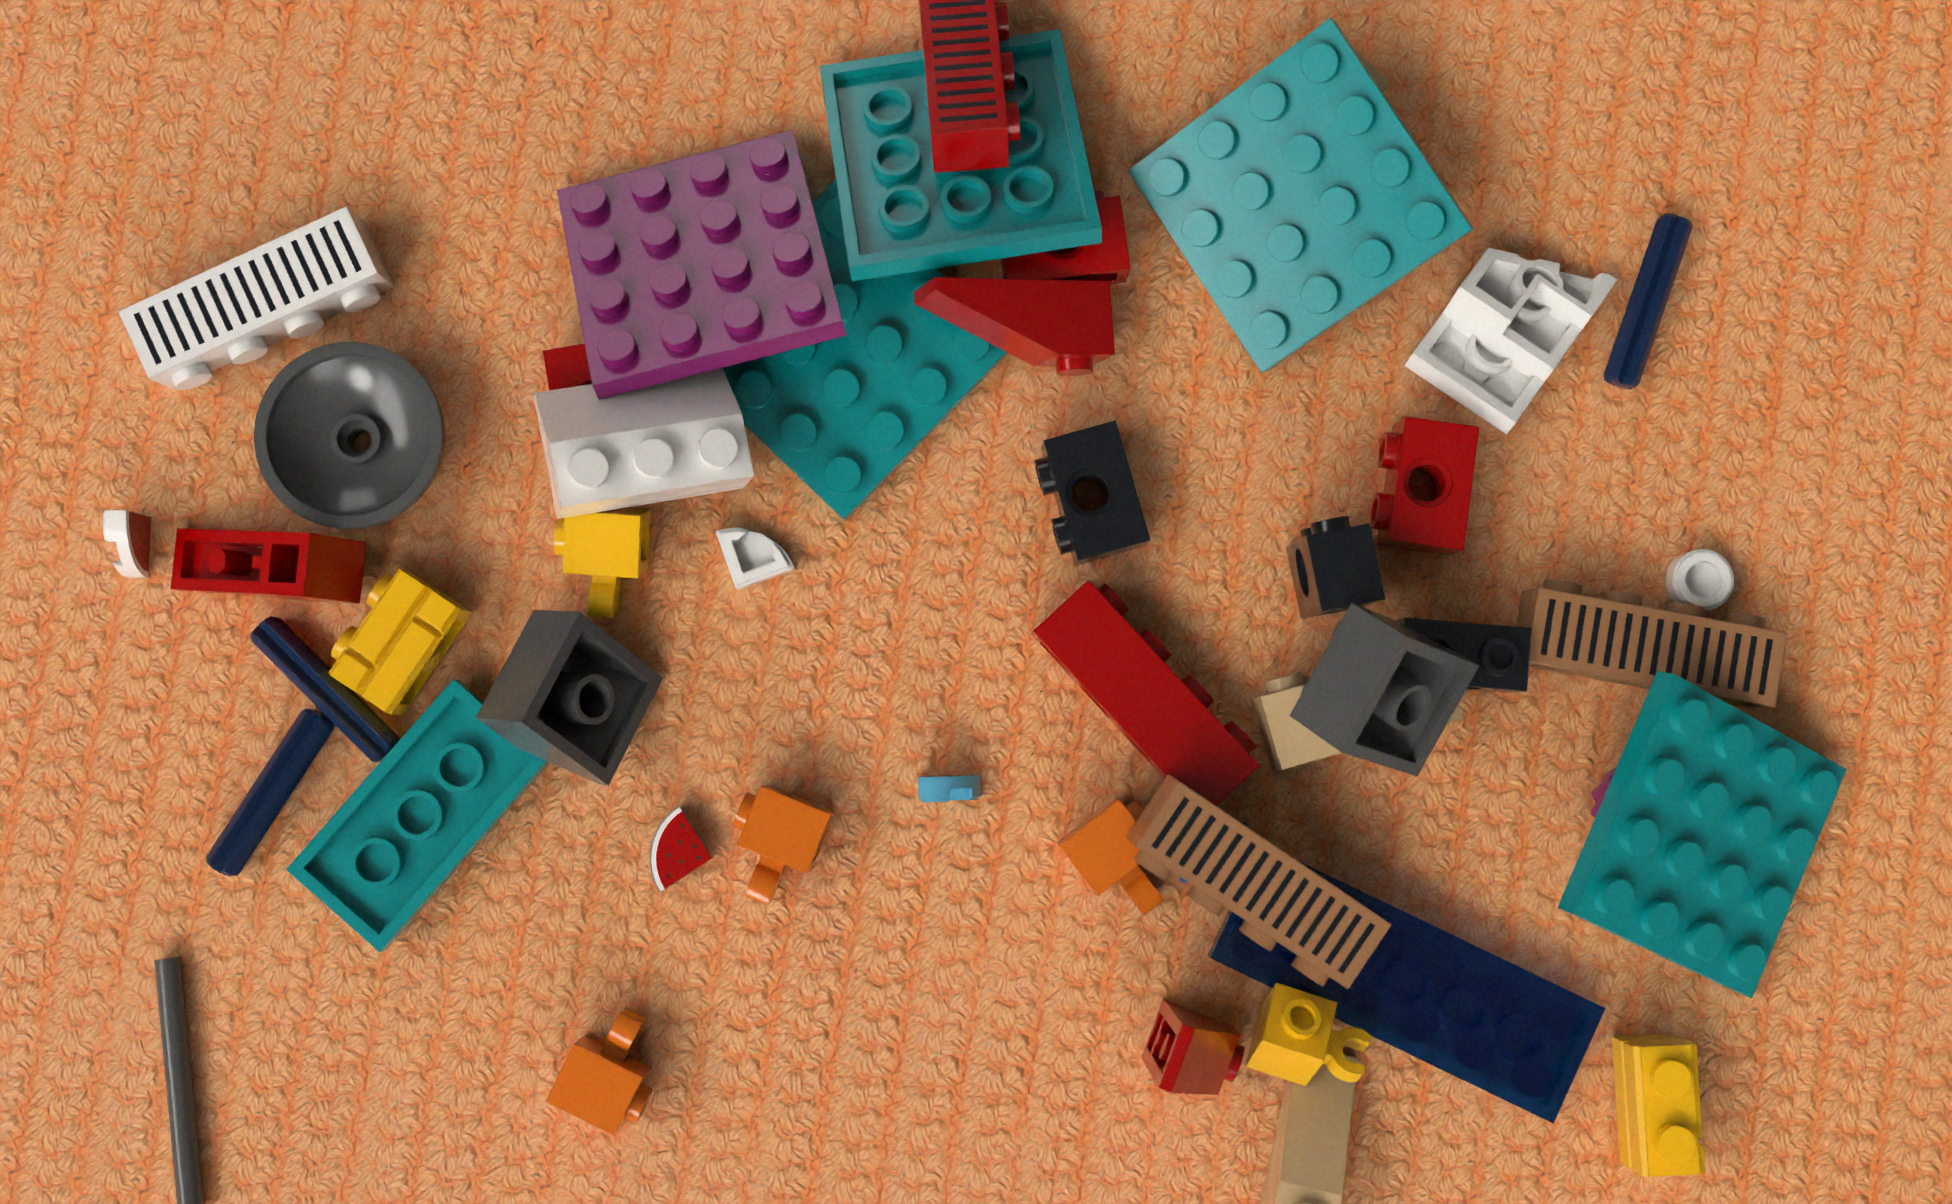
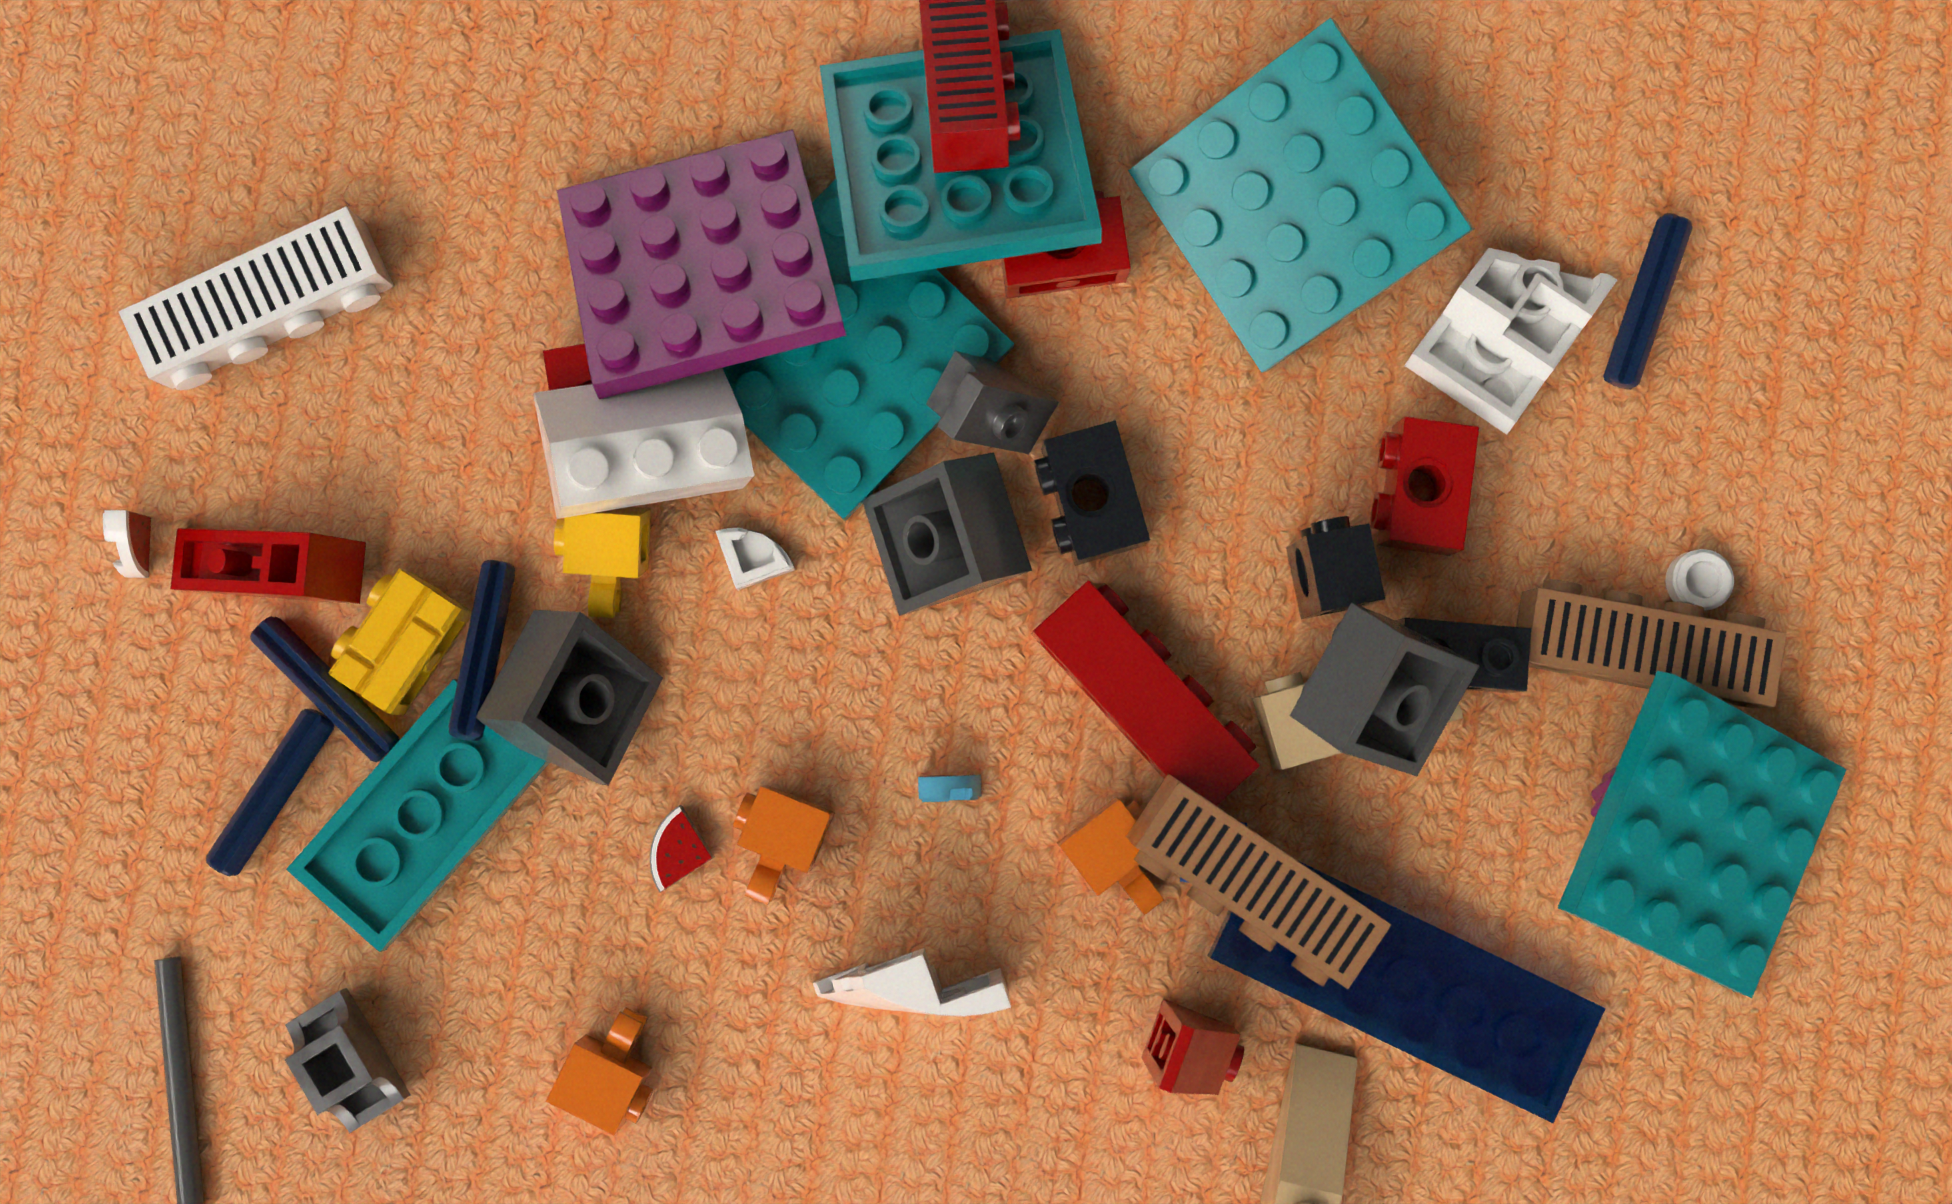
(310, 429): dark grey dish -> none
(343, 1062): none -> flat silver brick
(481, 648): none -> dark blue axle
(913, 986): none -> white slope
(946, 533): none -> dark grey slope
(989, 405): none -> flat silver brick
(1031, 319): red slope -> none
(1297, 1038): yellow brick -> none
(1658, 1104): yellow brick -> none

